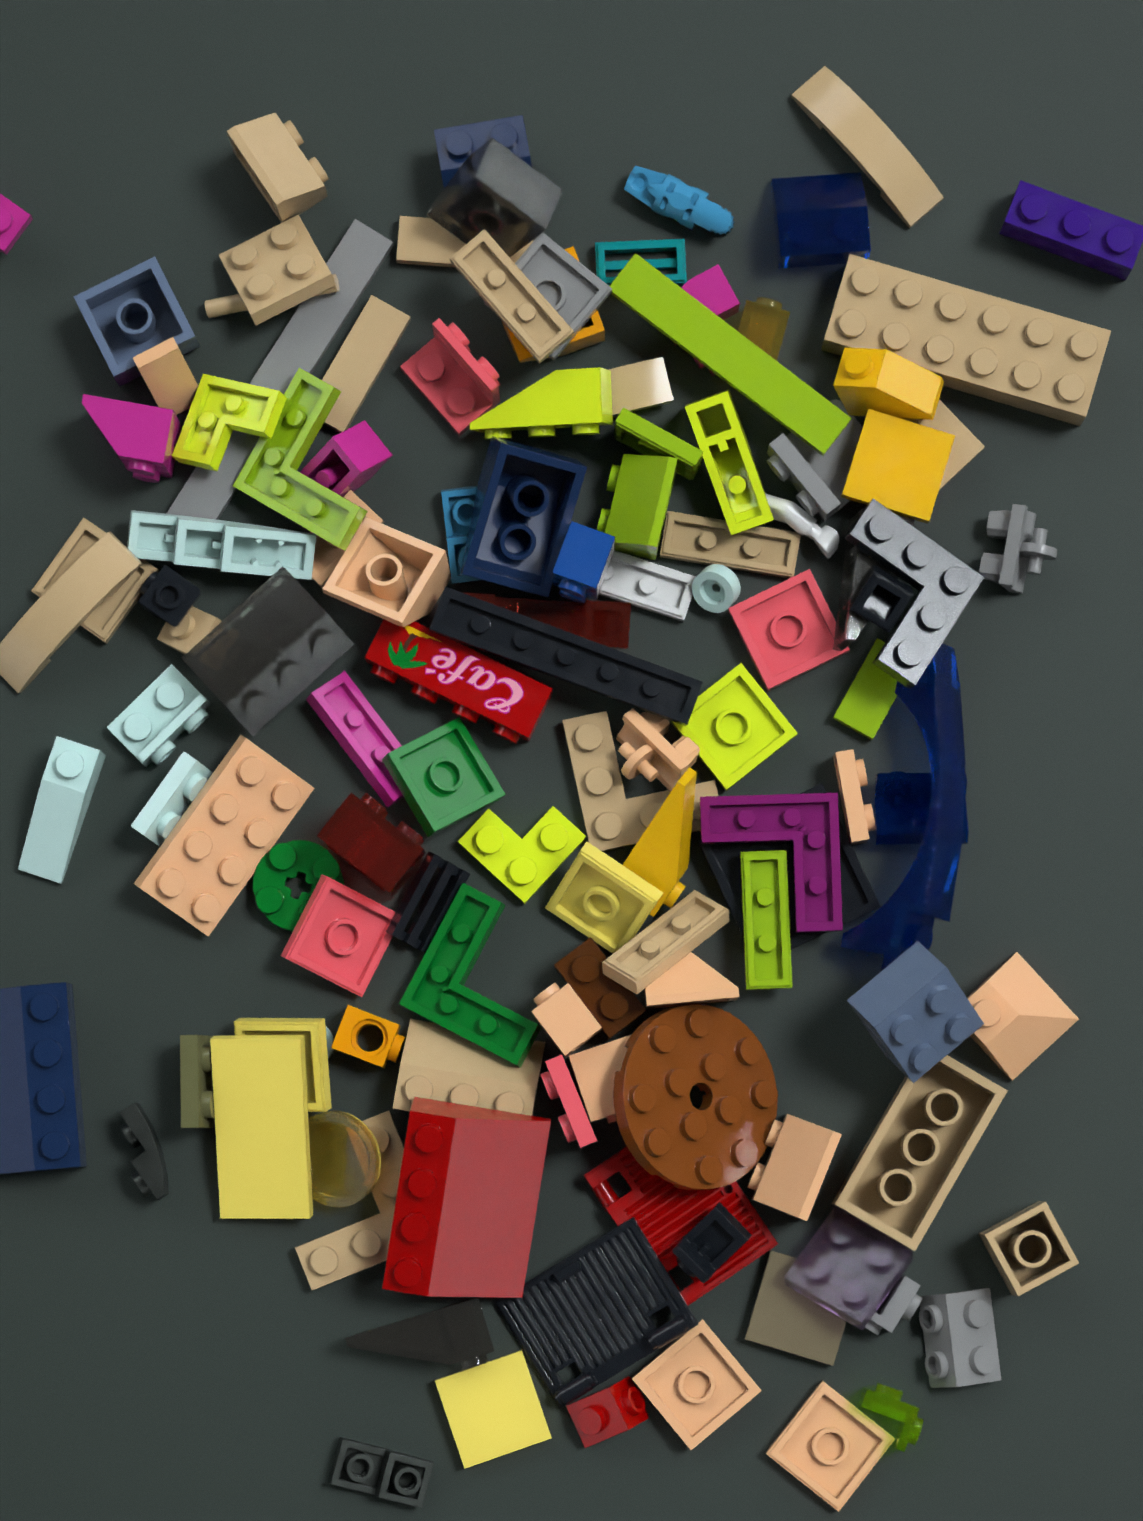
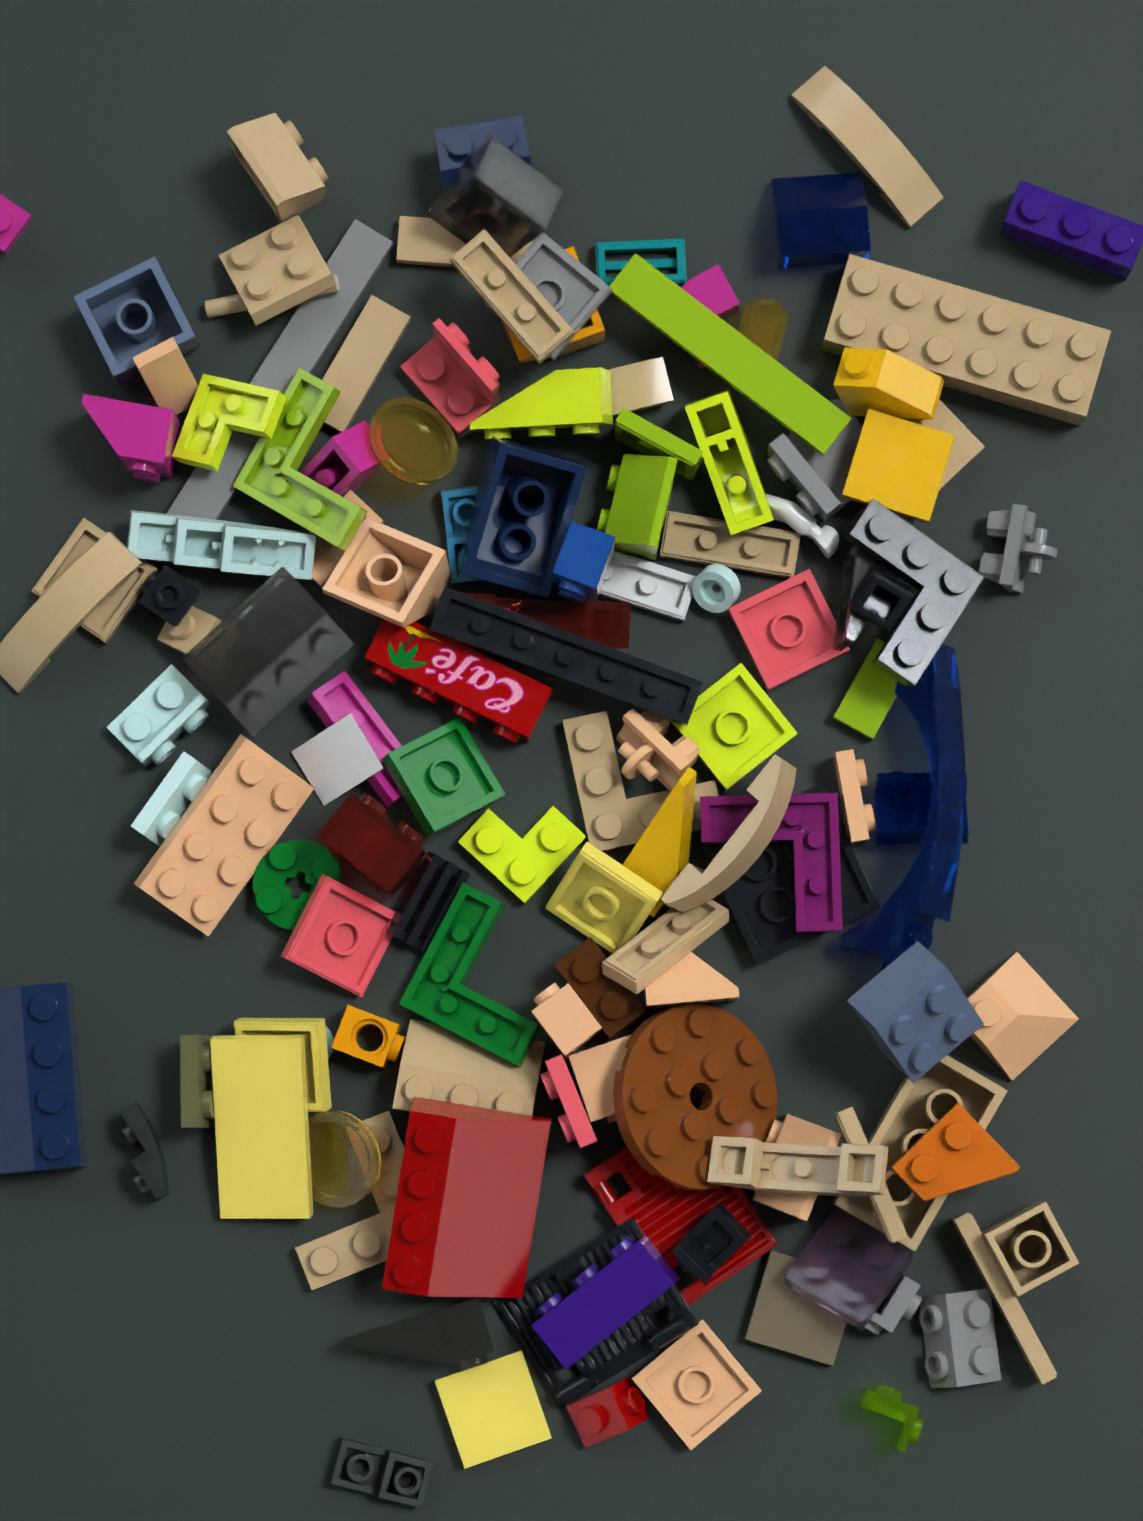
(60, 808): light aqua slope -> none
(337, 759): none -> white sticker
(412, 441): none -> clear yellow piece
(604, 1299): none -> dark purple brick
(677, 200): dark azure hinge -> none
(766, 920): lime tile -> none
(773, 791): none -> tan slope
(798, 1167): none -> tan slope
(830, 1446): light nougat tile -> none
(882, 1204): none -> tan tile
(953, 1157): none -> orange wing
(1004, 1297): none -> tan tile

